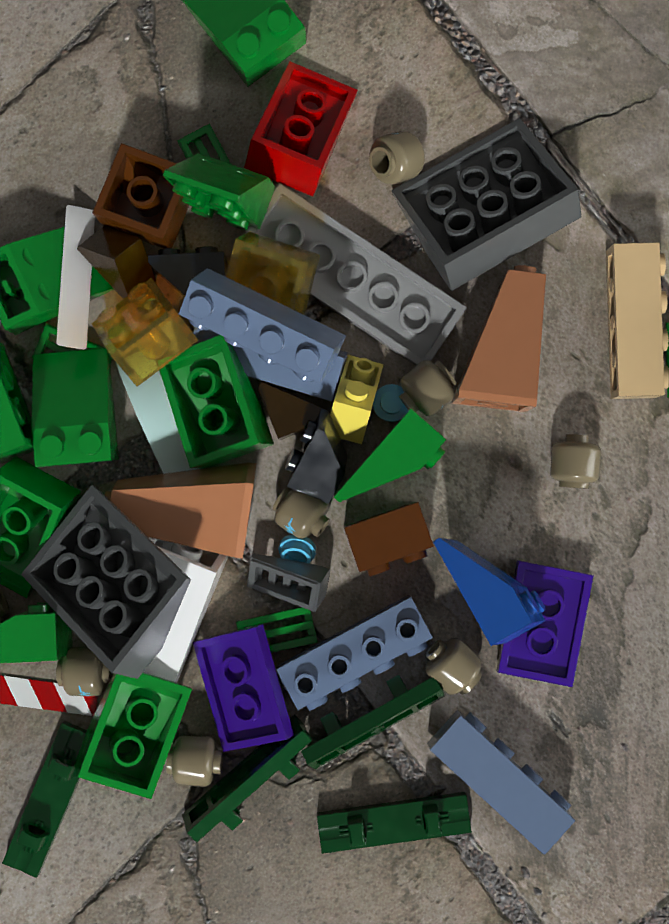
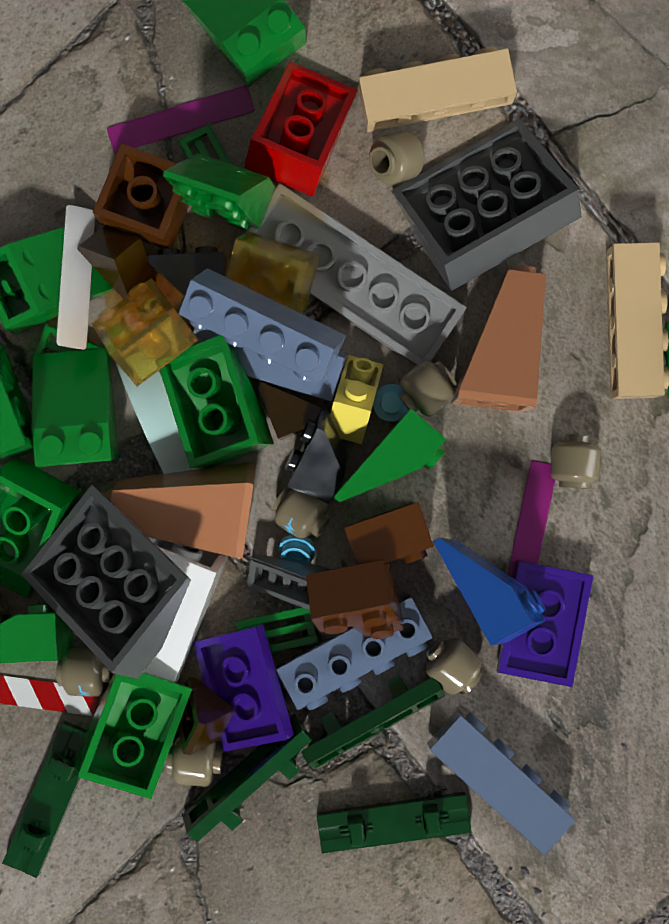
(181, 118): none -> magenta sticker
(203, 717): none -> dark brown slope
(355, 597): none -> reddish brown slope
(437, 89): none -> tan brick
(533, 516): none -> magenta sticker

